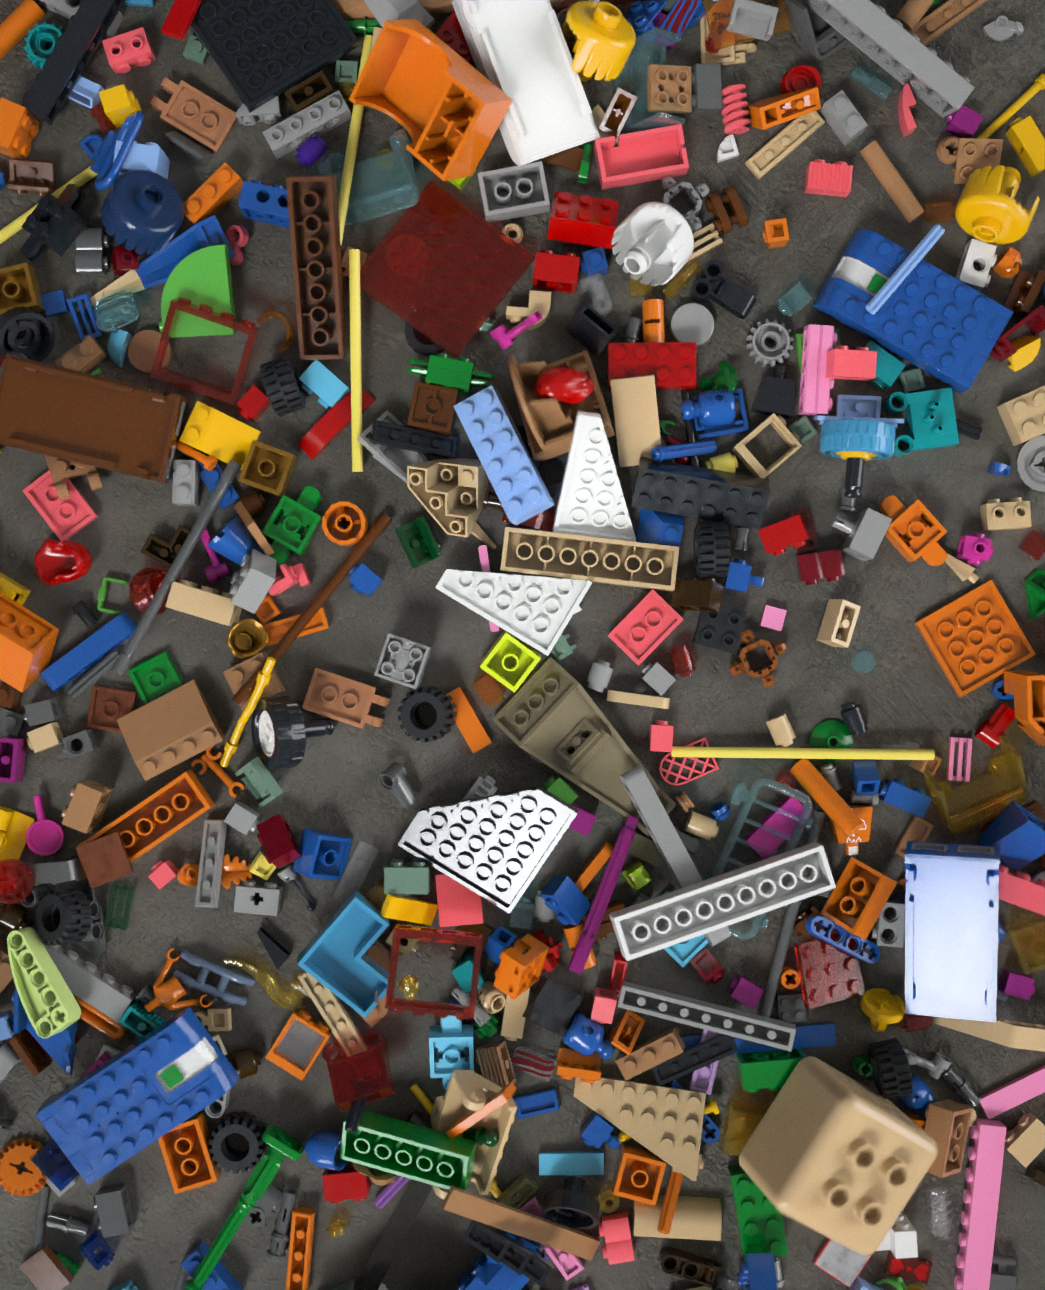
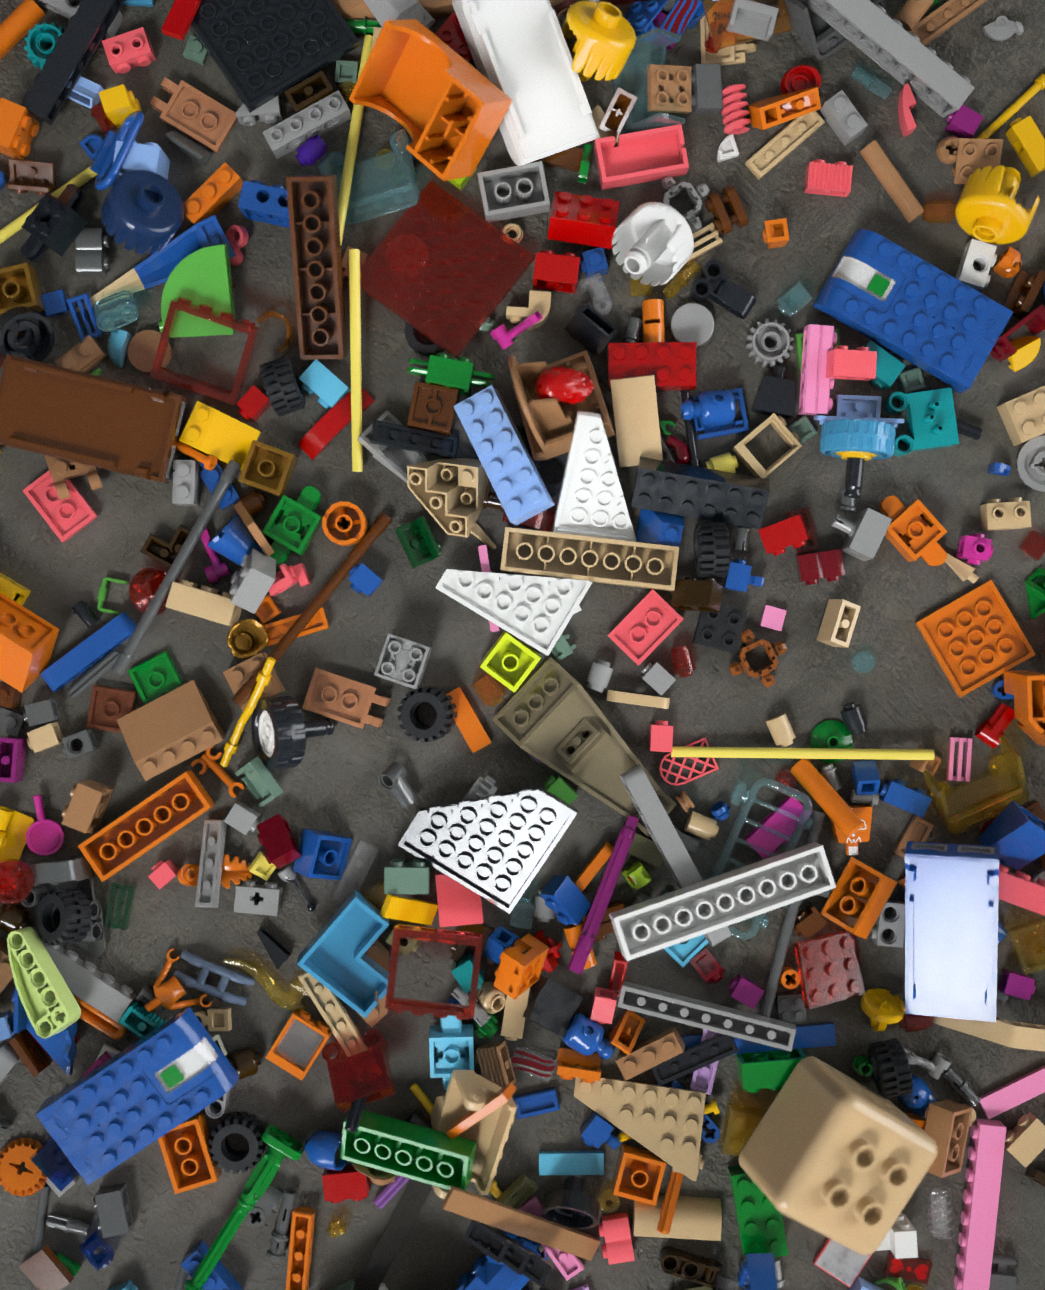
(61, 561): red piece -> none
(105, 859): copper tile -> none
(124, 260): dark red bracket -> none
(409, 985): clear yellow plate -> none
(482, 1136): dark green axle -> none
(583, 821): magenta brick -> none
(682, 450): blue axle -> none
(724, 378): green piece -> none
(843, 938): blue beam -> none
(904, 269): light blue axle -> none

